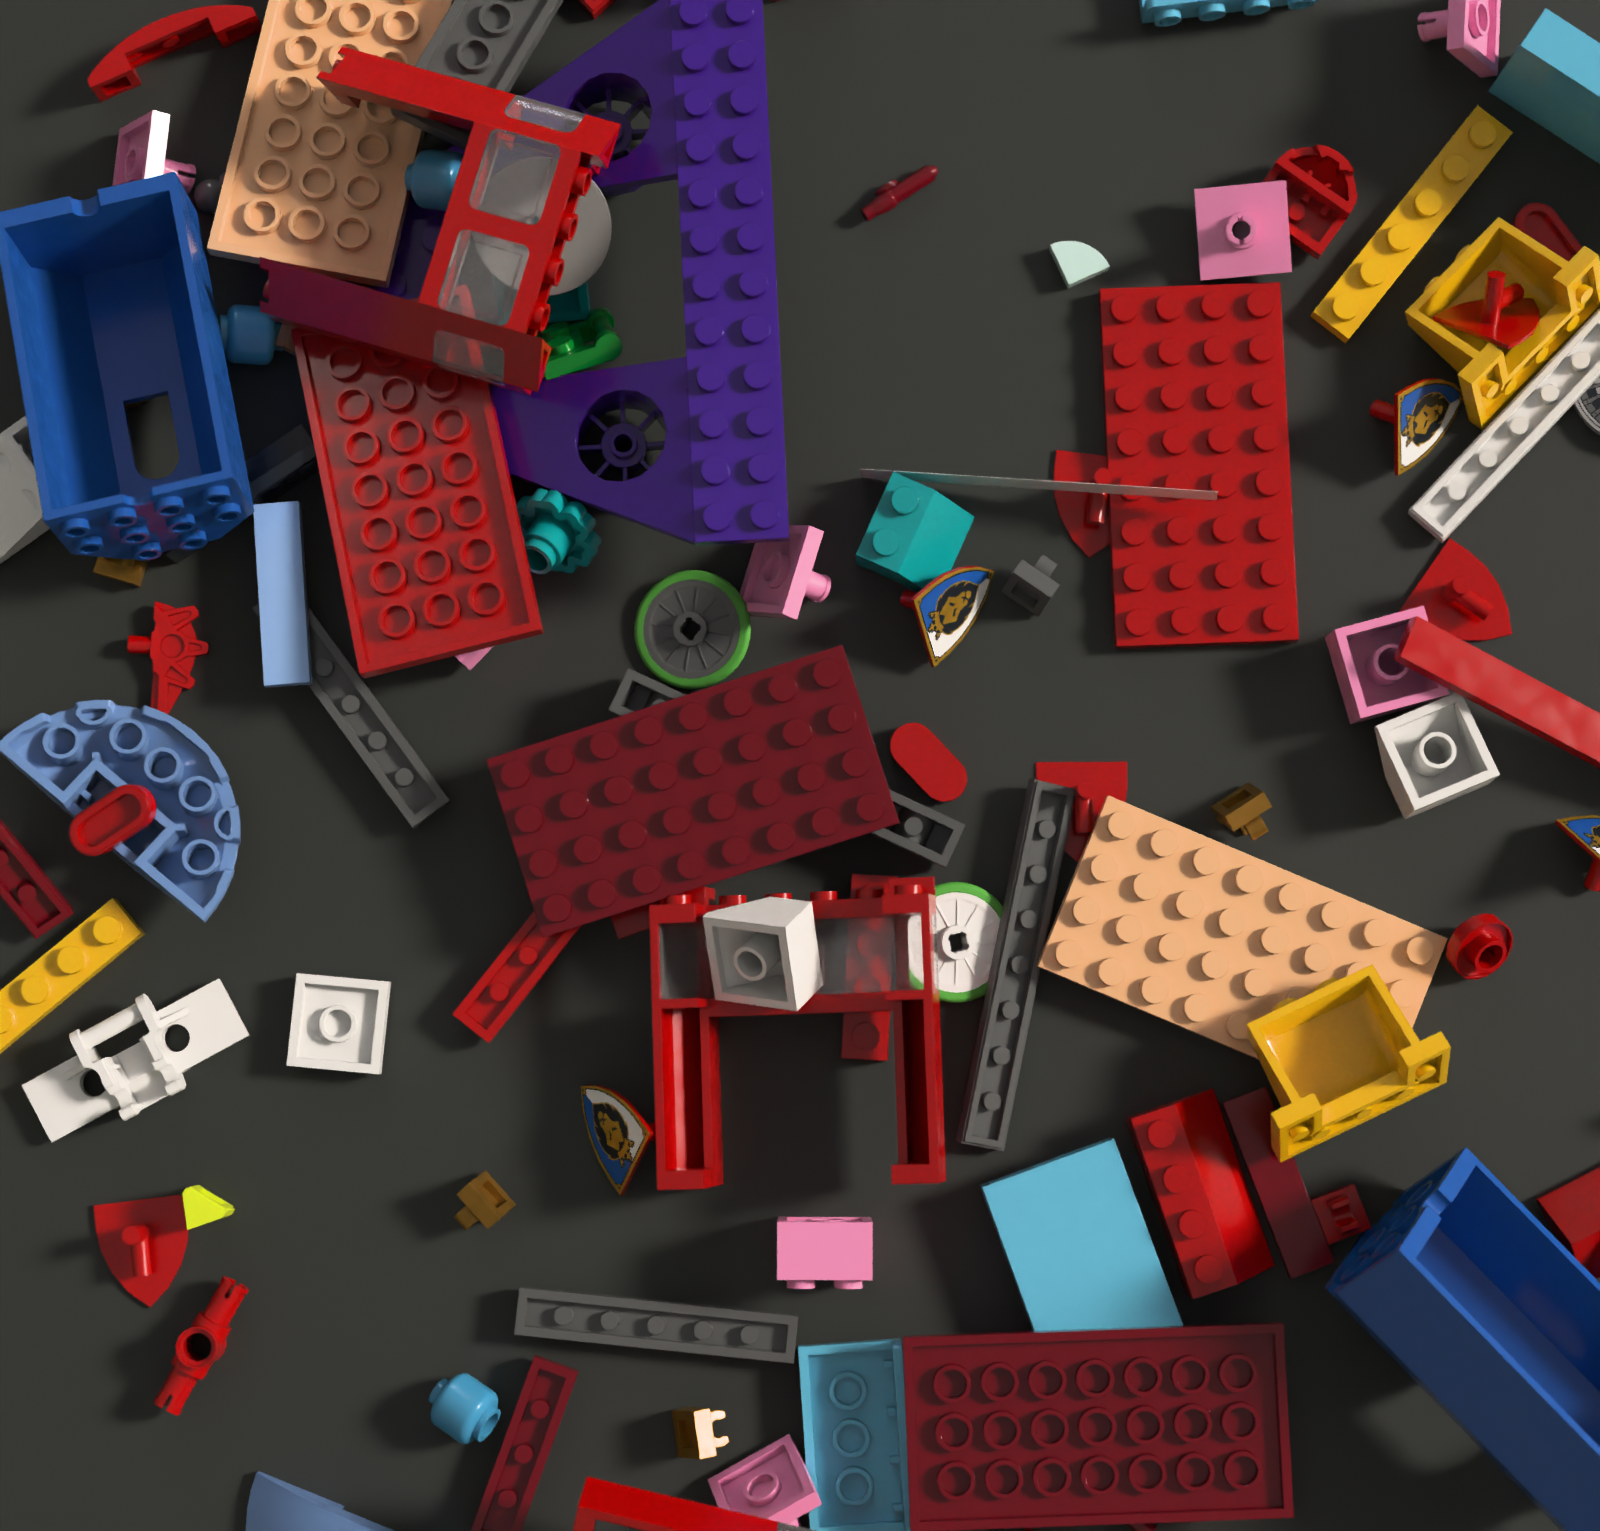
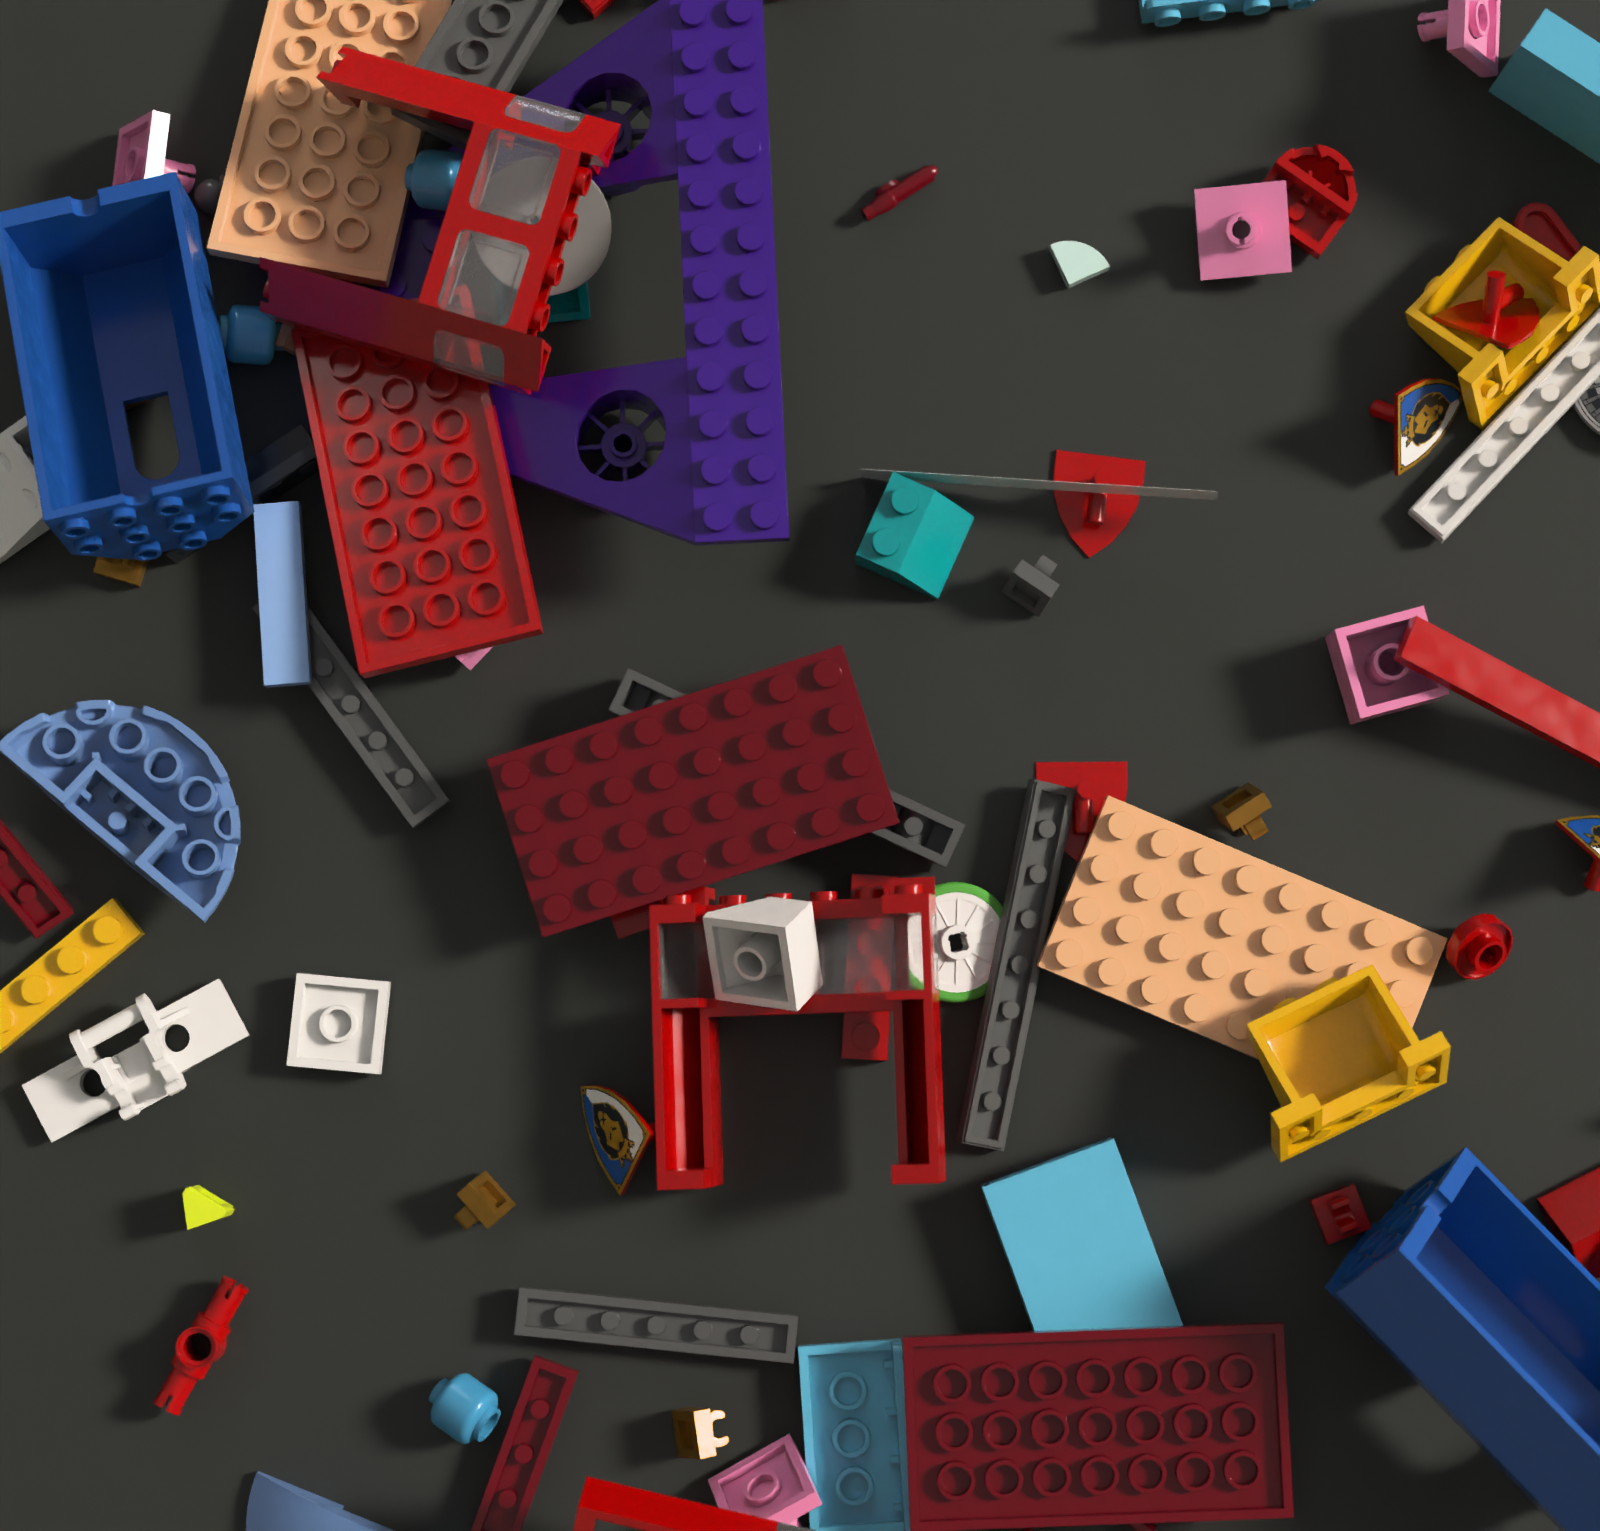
(112, 820): red tile -> none
(117, 69): red slope -> none
(143, 1243): red shield -> none
(172, 651): red piece -> none
(511, 978): red plate -> none
(556, 532): teal plant -> none
(568, 341): green plate -> none
(715, 648): dark grey wheel -> none
(783, 575): bright pink tile -> none
(824, 1250): bright pink brick -> none
(928, 762): red tile -> none
(948, 608): shield -> none
(1198, 407): red plate -> none
(1200, 1193): red slope -> none
(1277, 1185): dark red tile -> none
(1411, 224): yellow plate -> none
(1434, 755): white slope -> none
(1461, 596): red shield -> none

